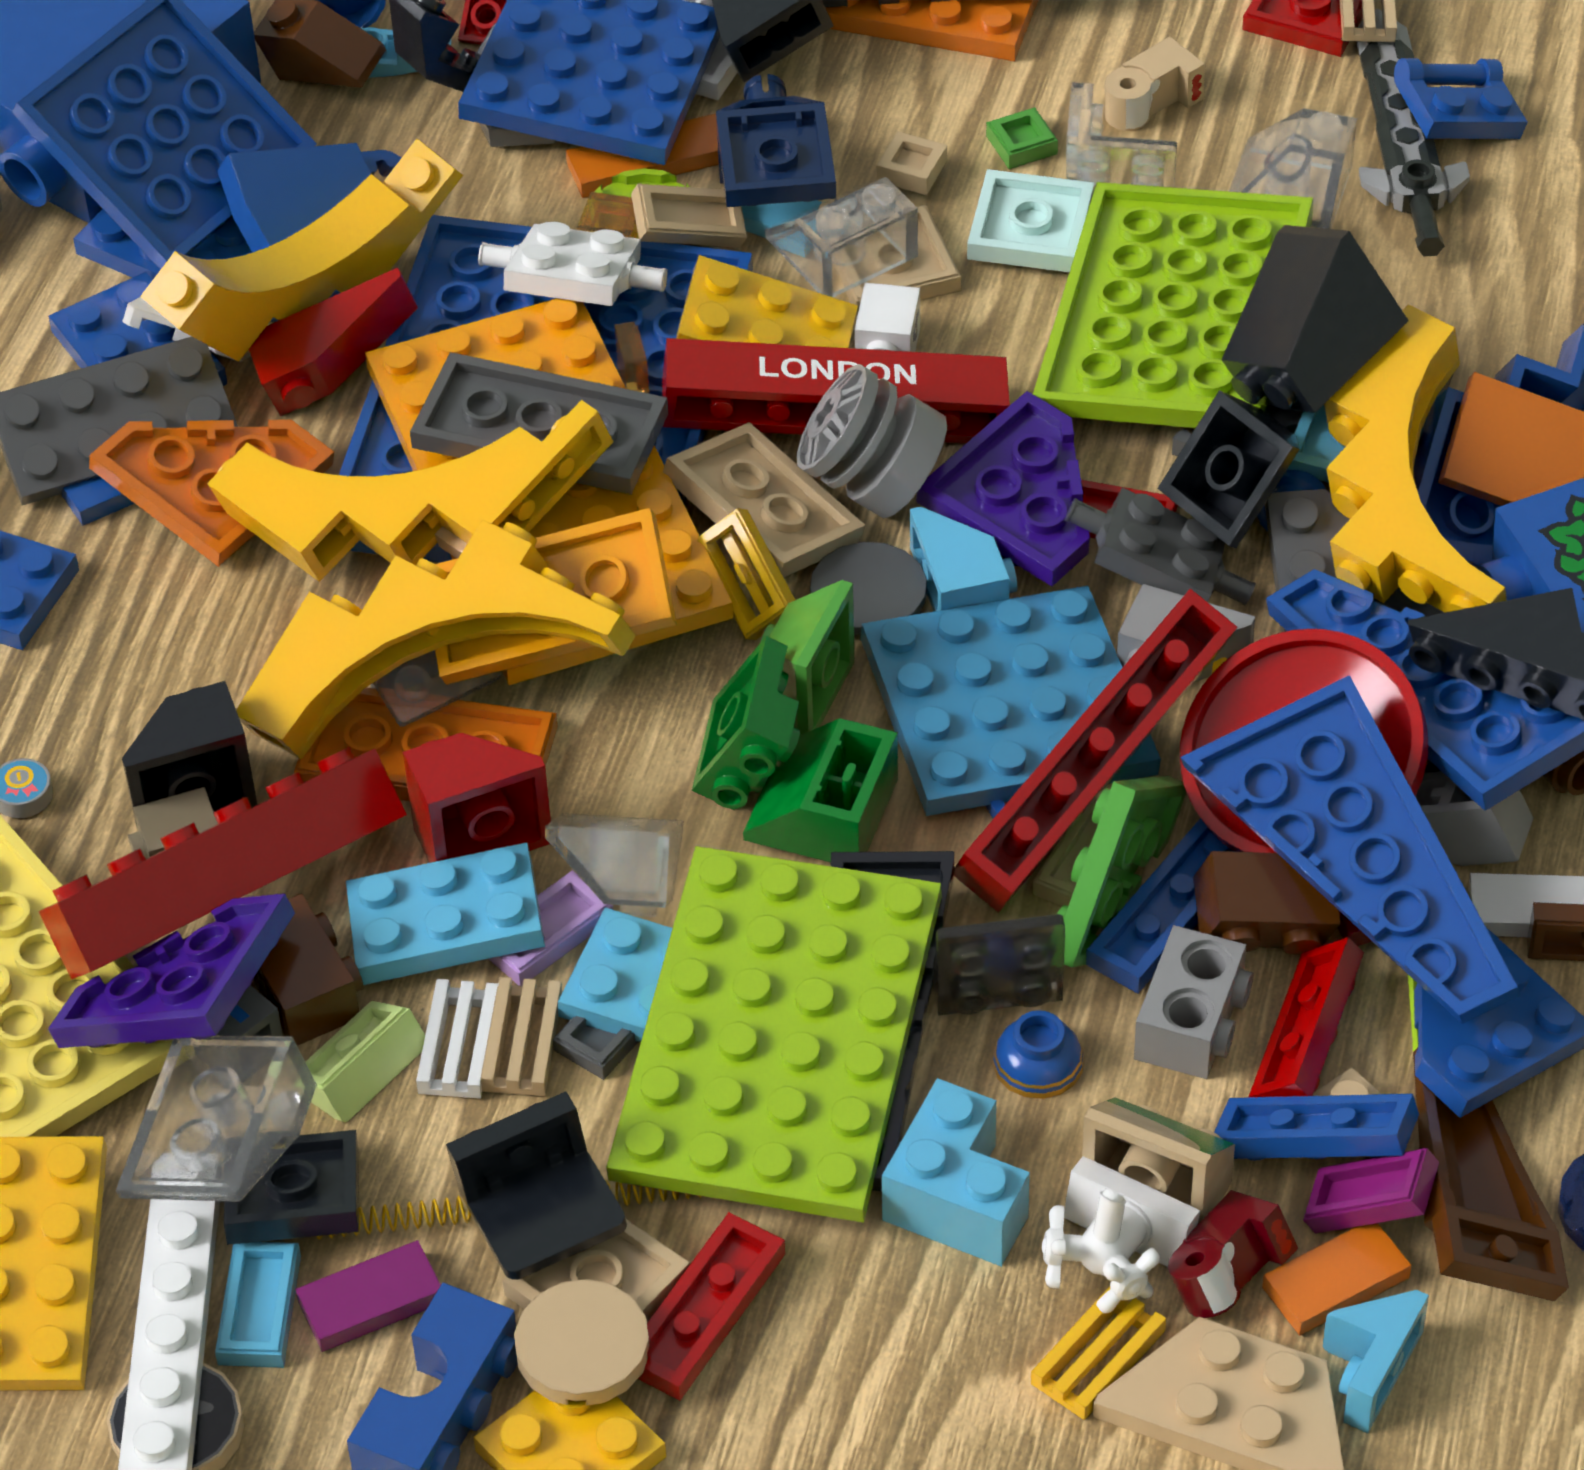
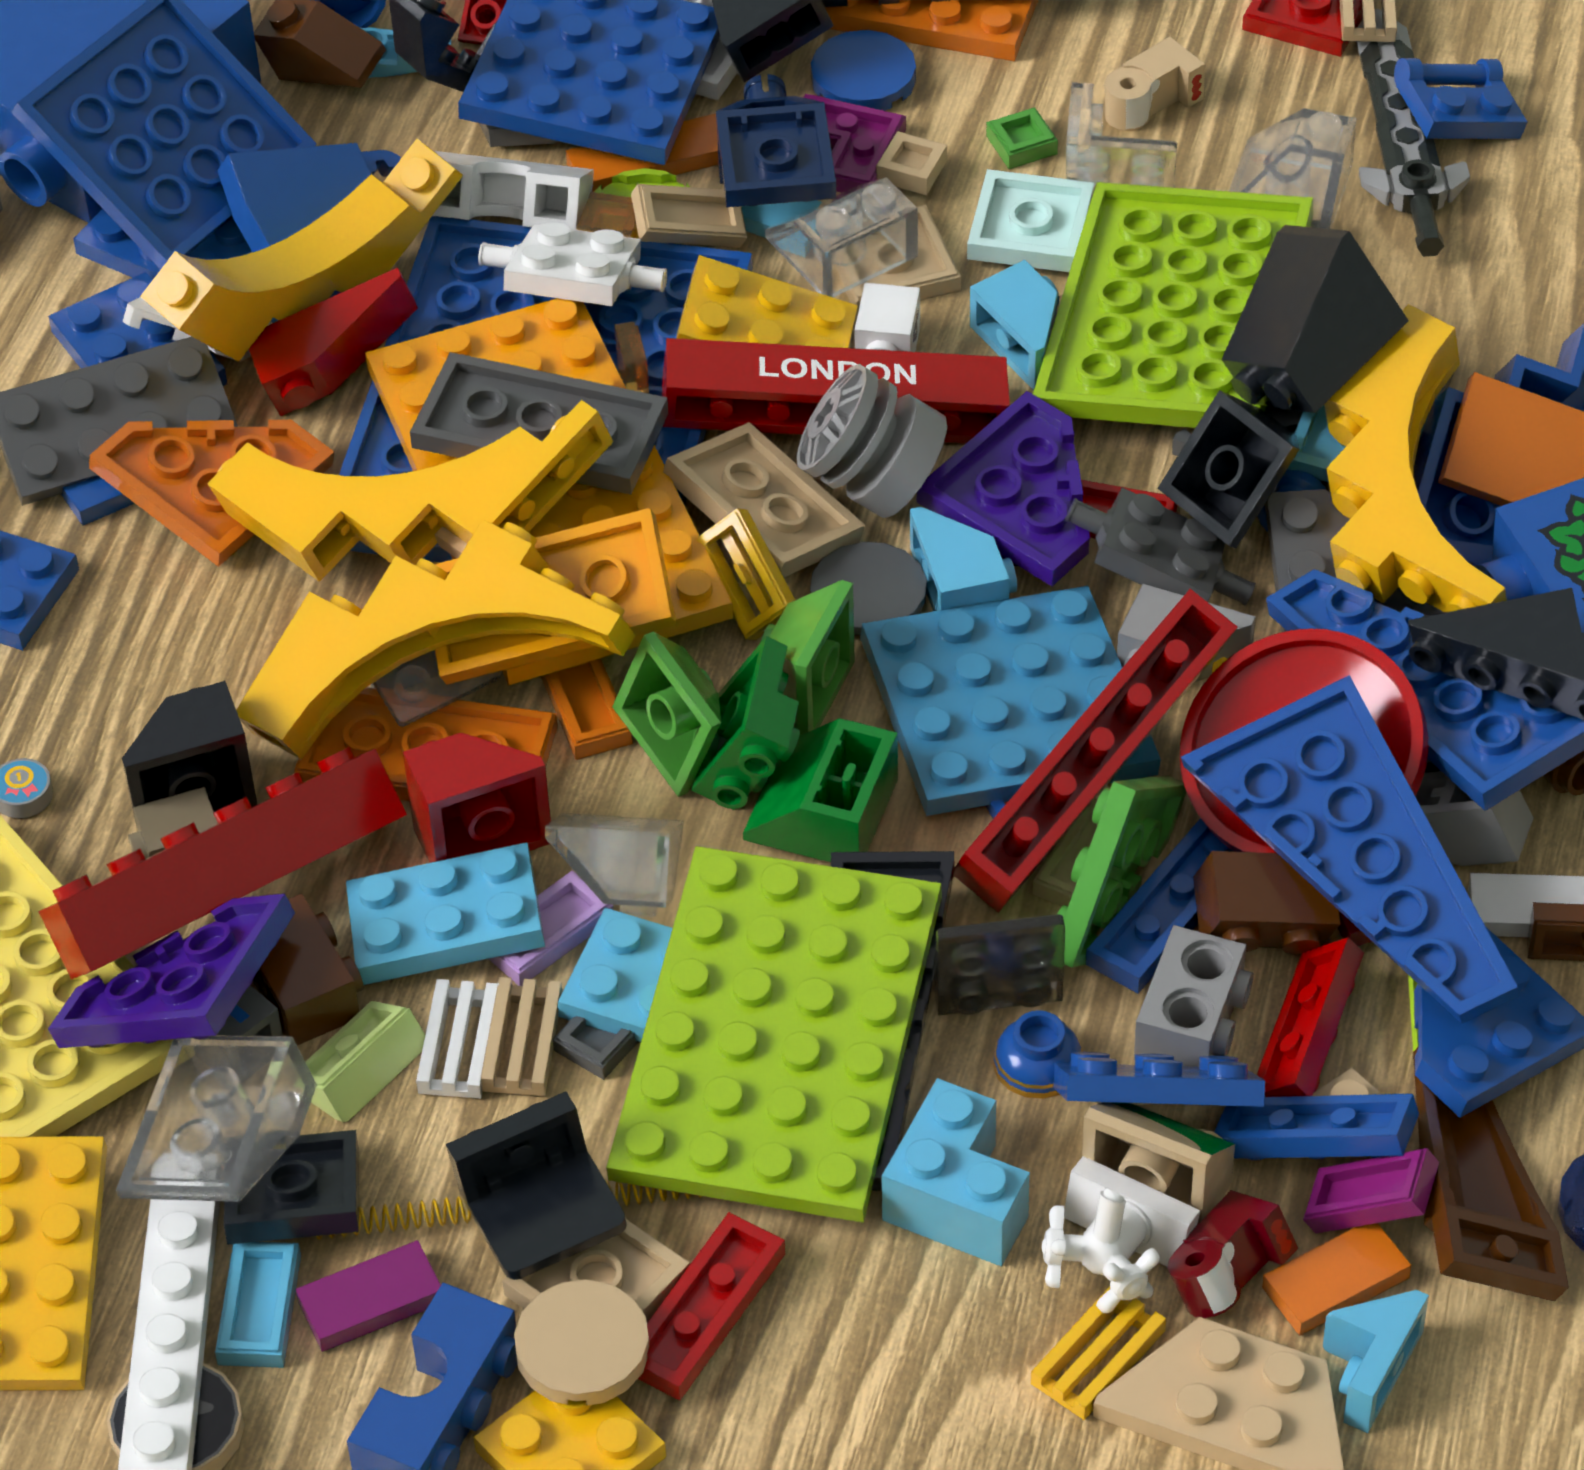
(516, 190): none -> white arch
(585, 710): none -> orange tile
(669, 709): none -> bright green slope
(858, 139): none -> magenta tile
(864, 69): none -> blue tile
(1016, 316): none -> medium azure slope
(1158, 1080): none -> blue plate

